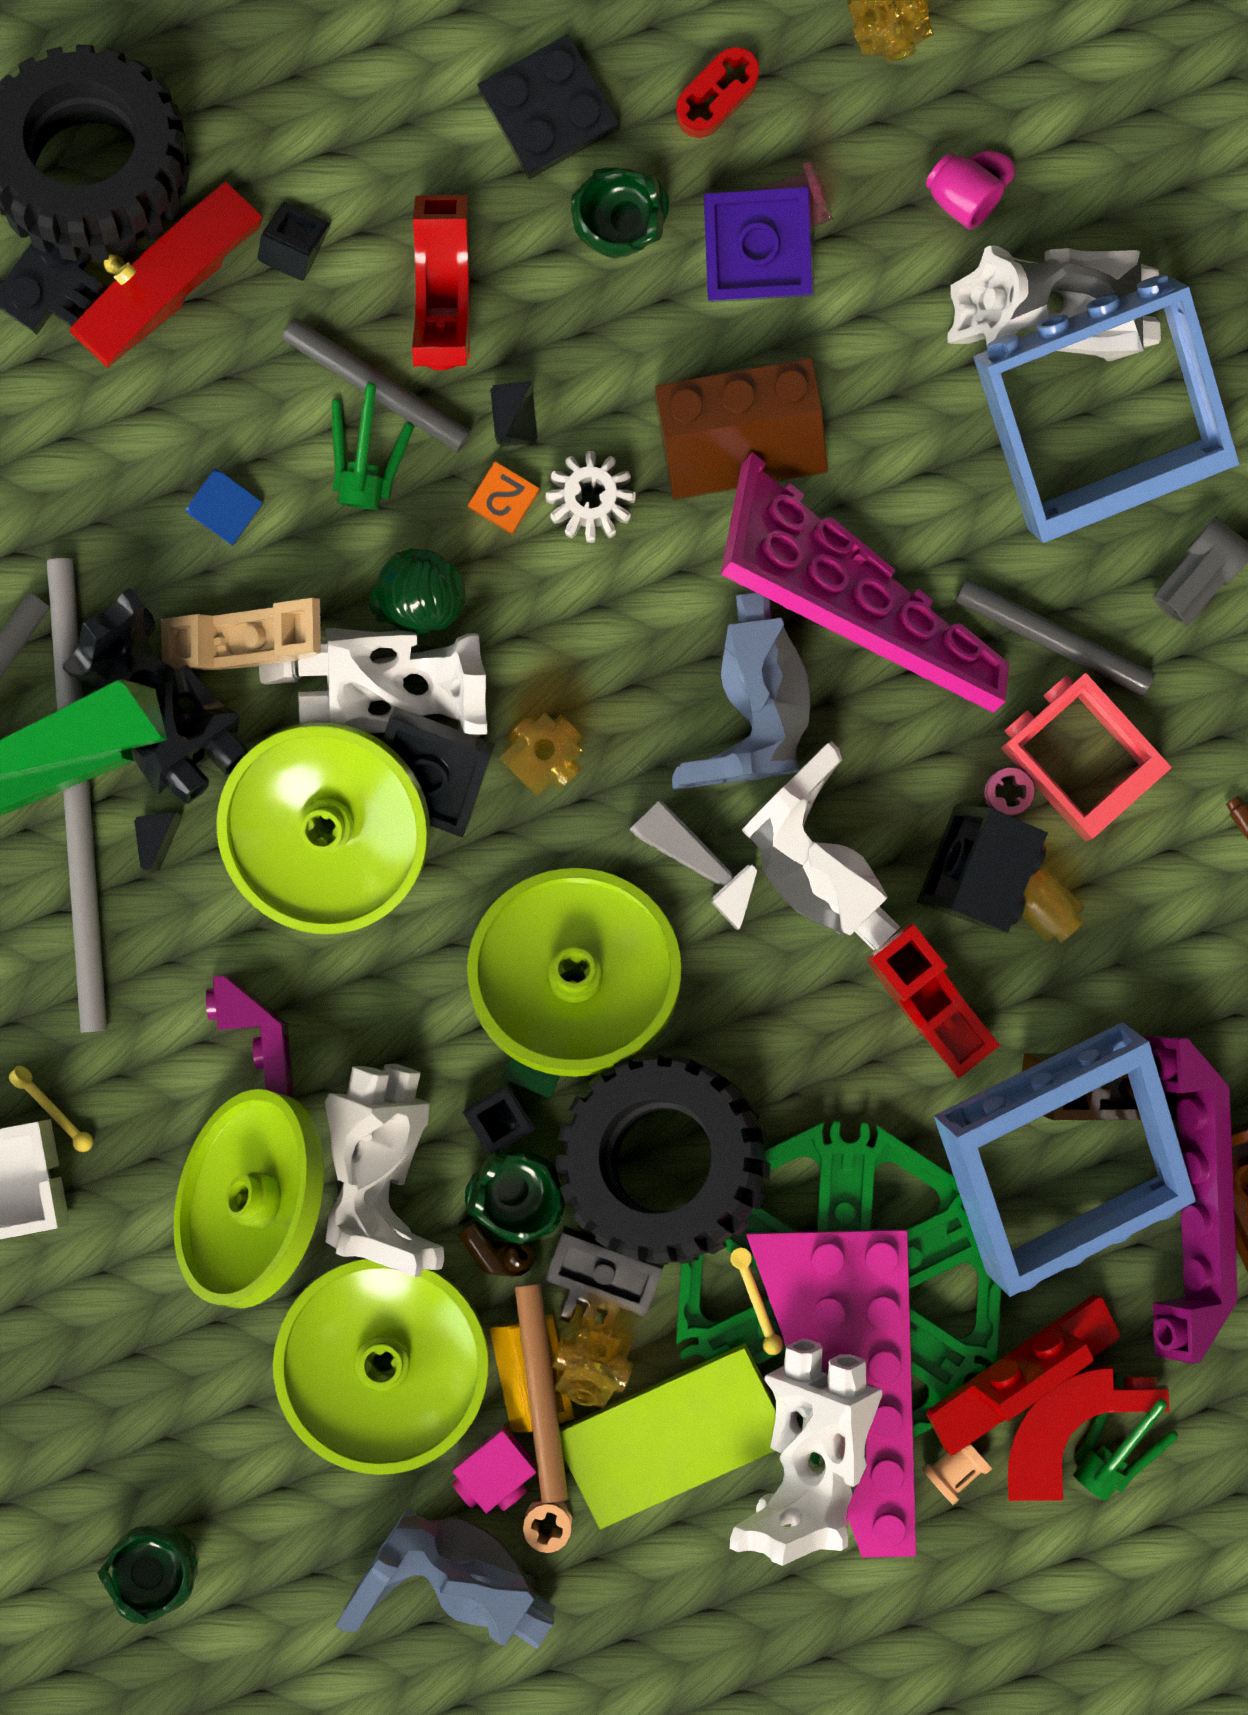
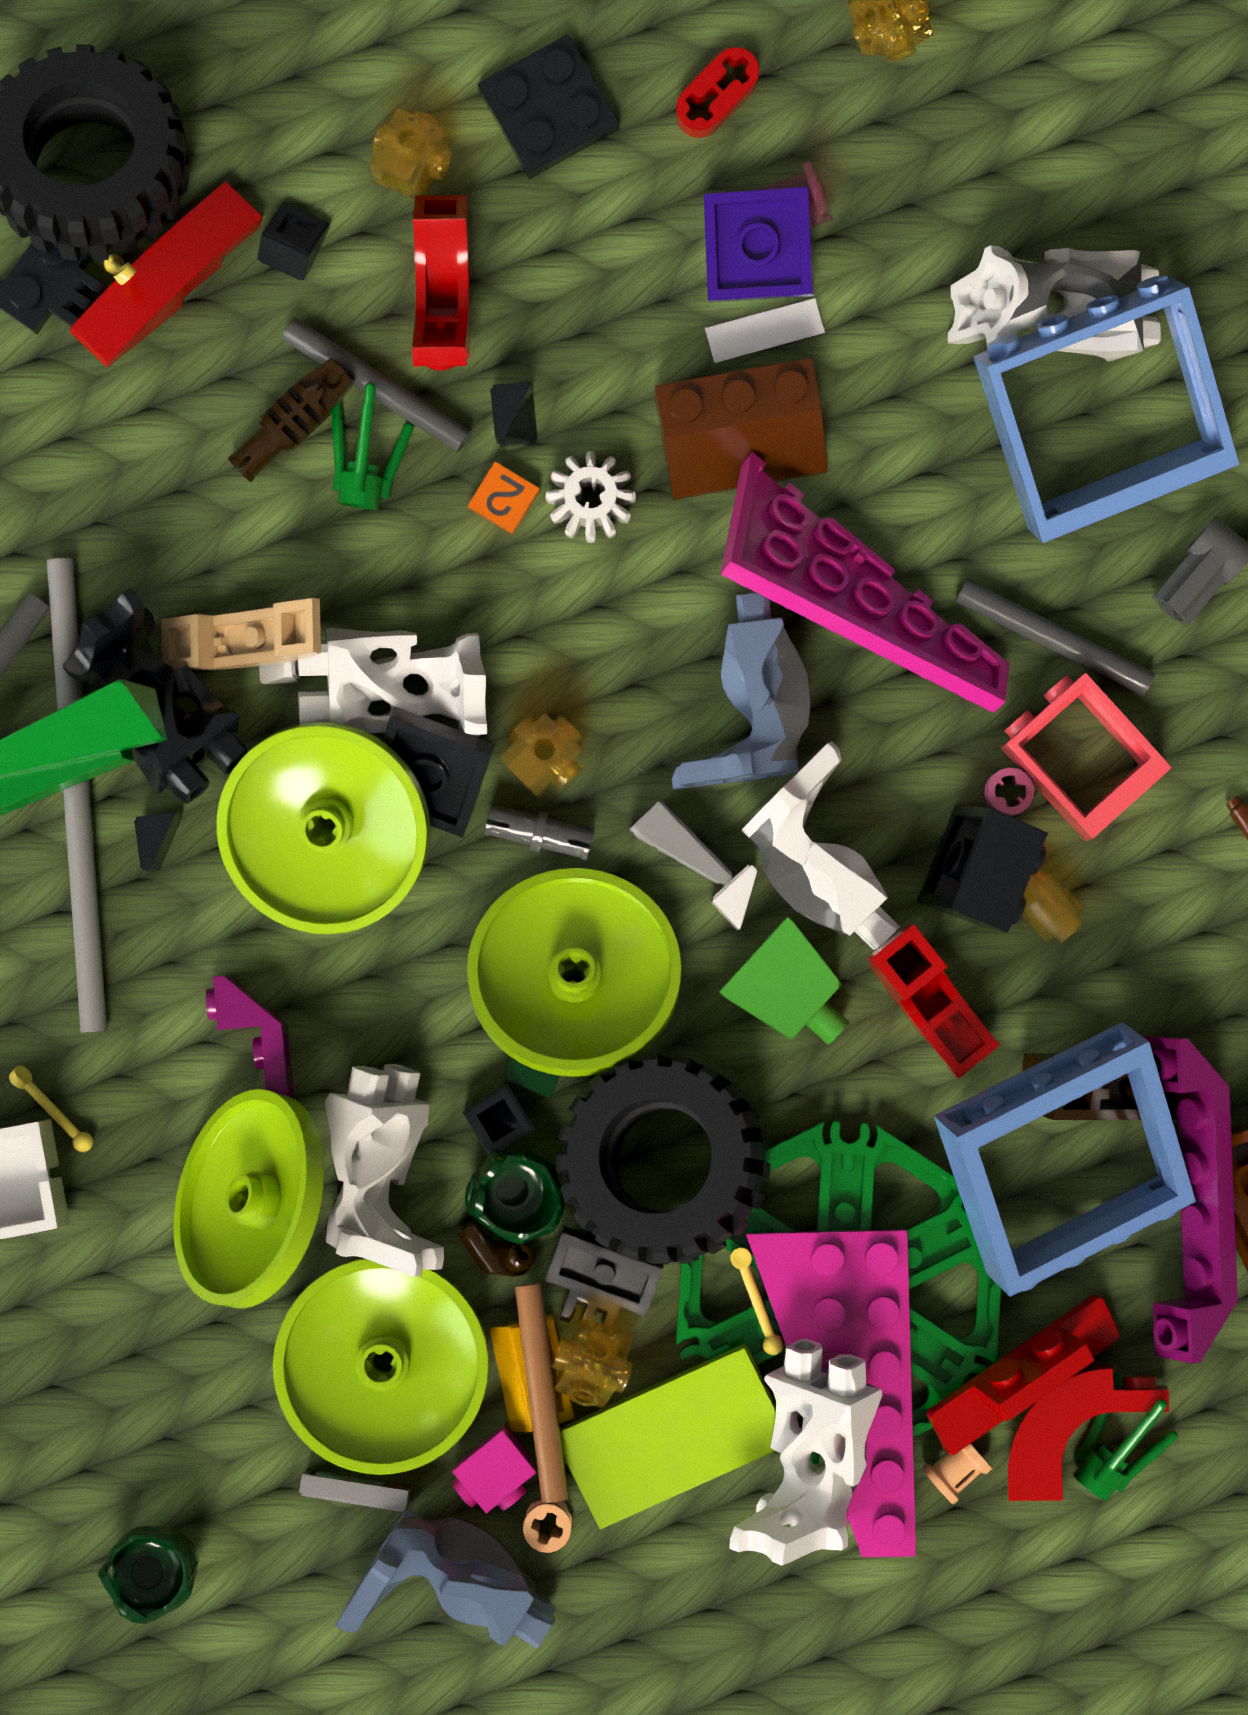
(223, 507): blue slope -> none
(293, 417): none -> dark brown hinge
(355, 1489): none -> light grey tile
(410, 153): none -> clear yellow brick
(418, 592): dark green hair -> none
(539, 831): none -> dark grey pin
(619, 211): dark green hair -> none
(764, 330): none -> white sticker
(787, 986): none -> bright green torso
(967, 188): dark pink piece -> none

